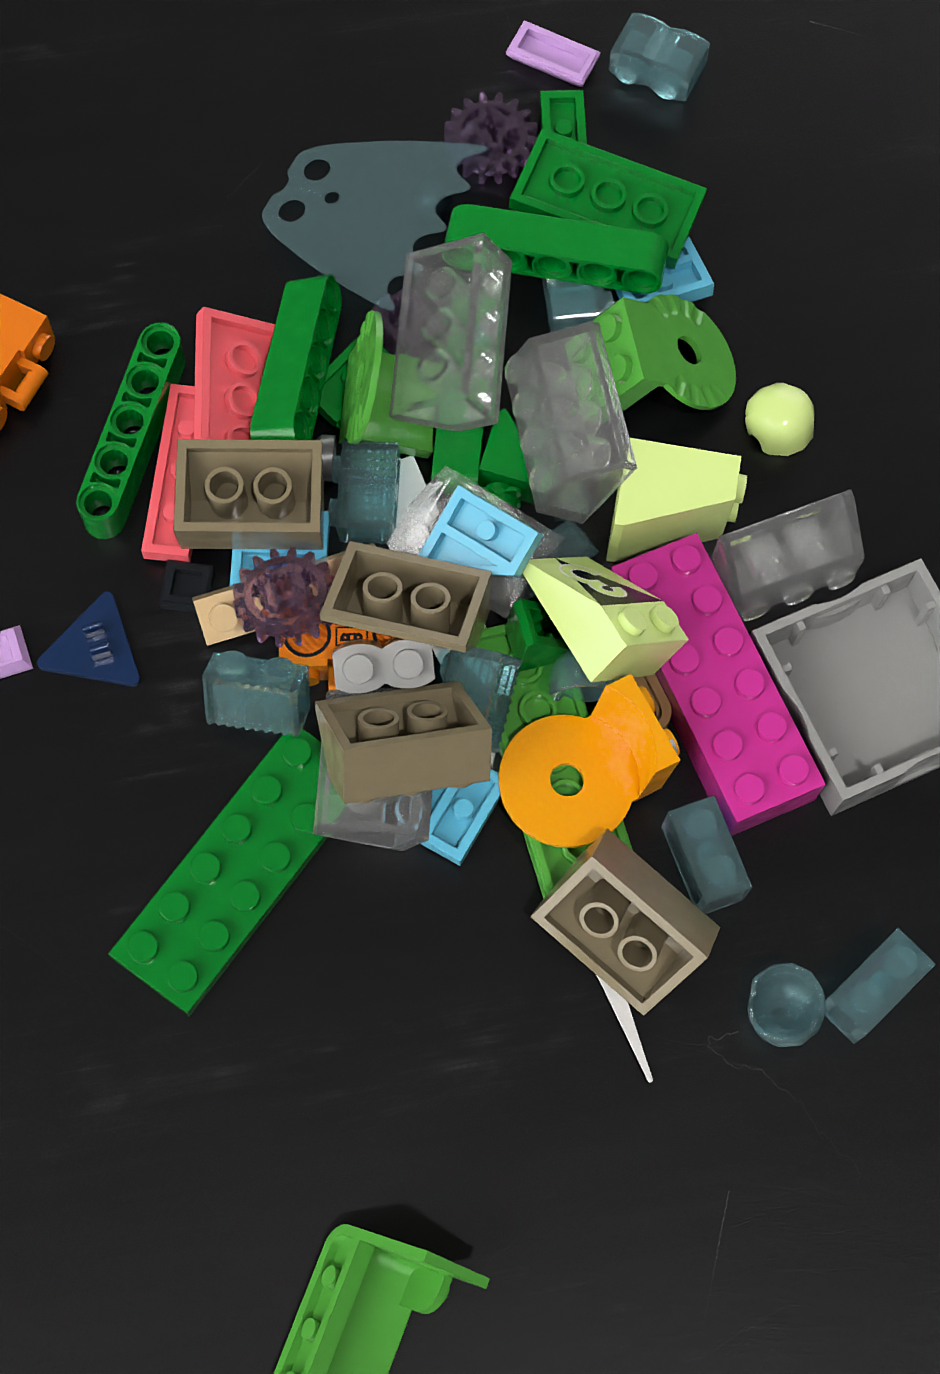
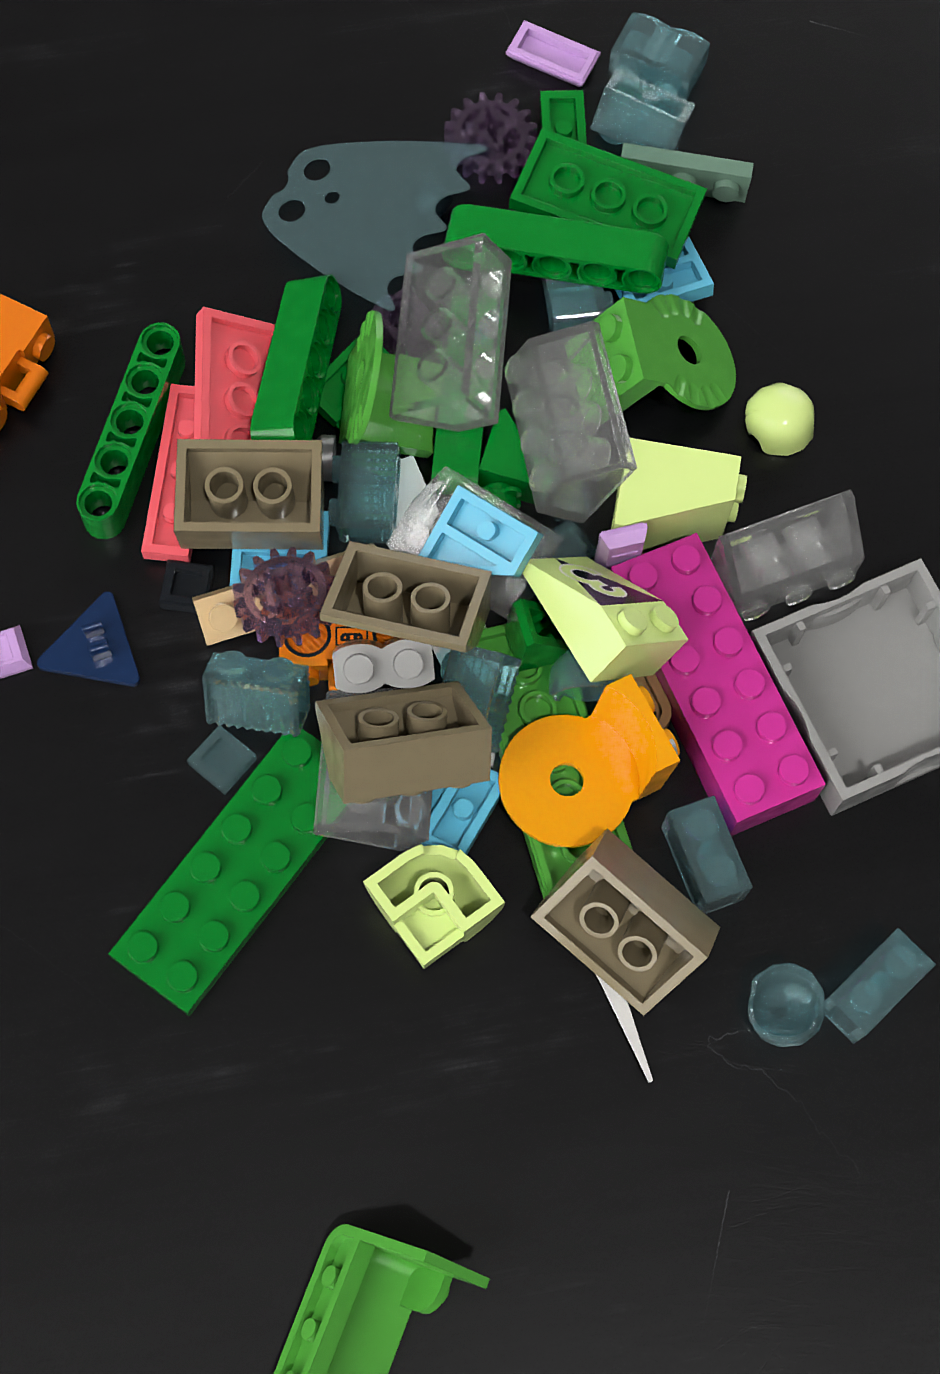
(222, 759): none -> clear light blue tile
(434, 899): none -> yellowish green brick
(620, 544): none -> lavender tile
(640, 113): none -> clear light blue brick
(724, 178): none -> sand green plate

